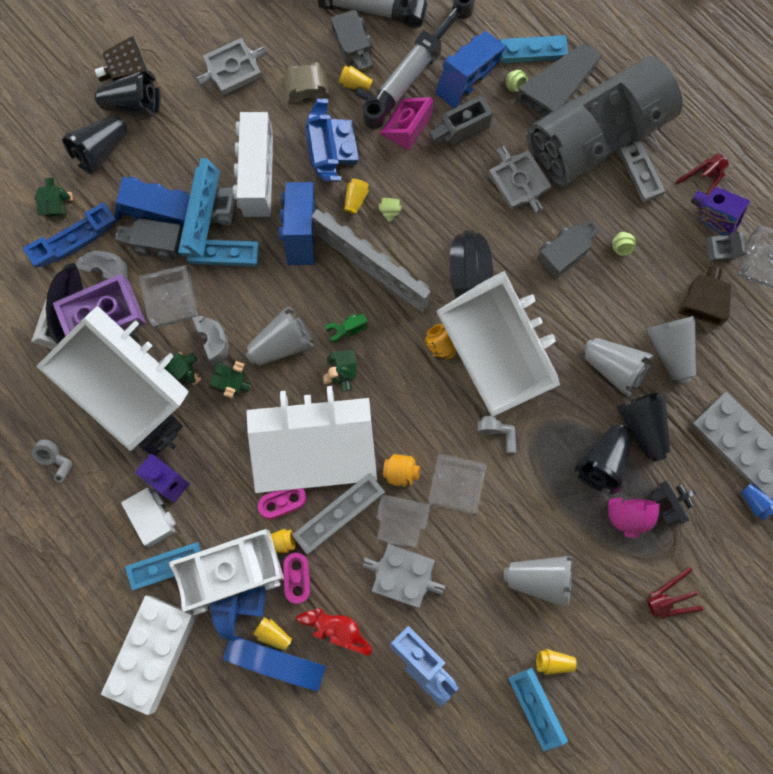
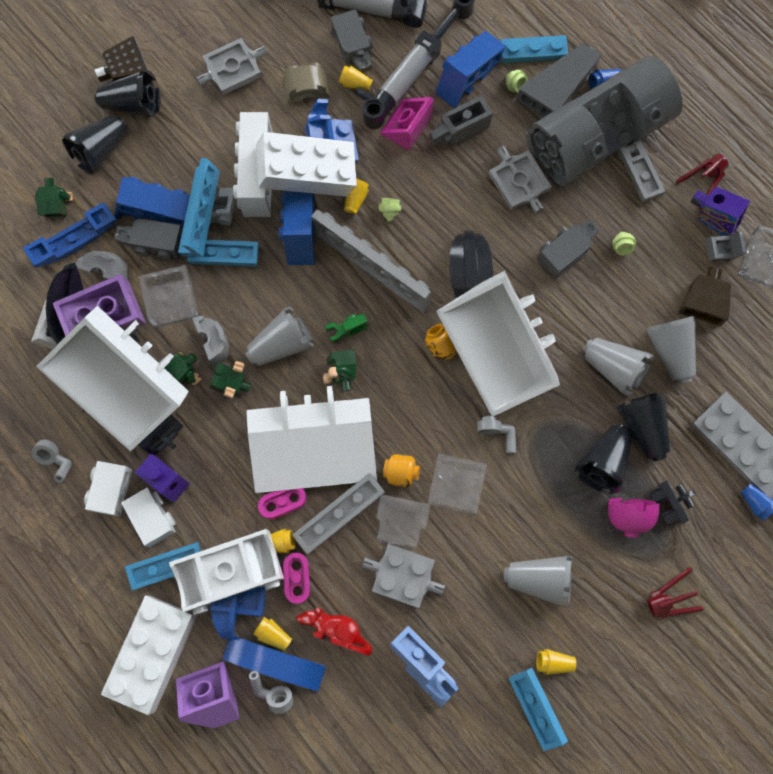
(107, 488): none -> white brick
(207, 697): none -> medium lavender slope
(273, 696): none -> light grey plate
(305, 164): none -> white brick
(600, 76): none -> blue cone

